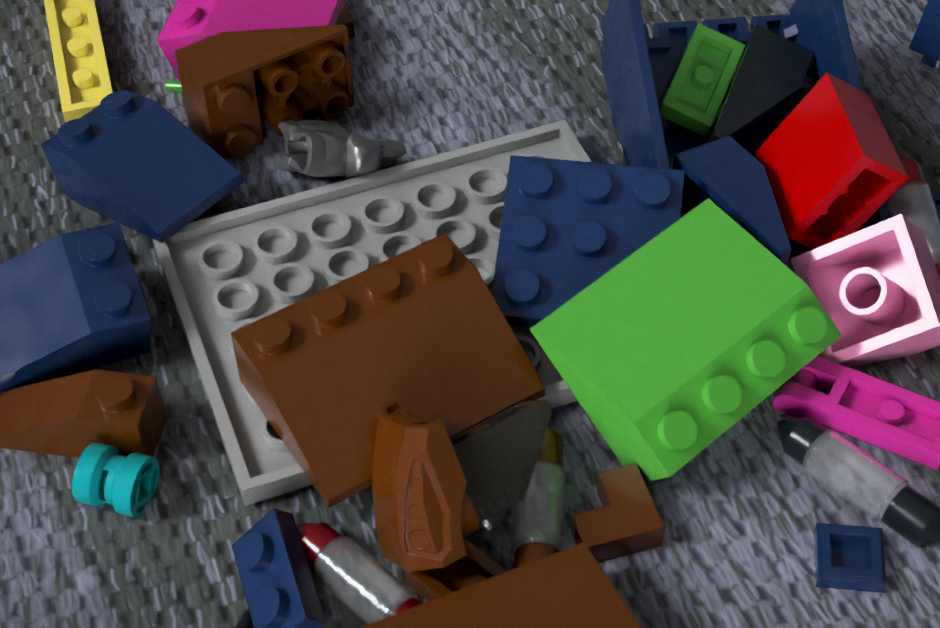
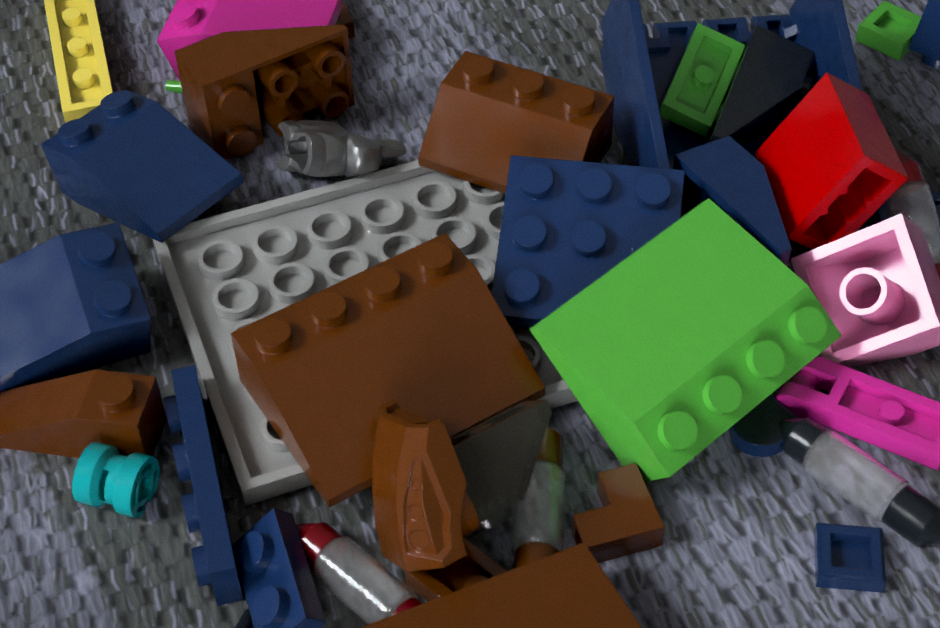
(205, 507): none -> dark blue plate
(504, 110): none -> reddish brown slope
(759, 429): none -> black tile
(888, 30): none -> bright green plate

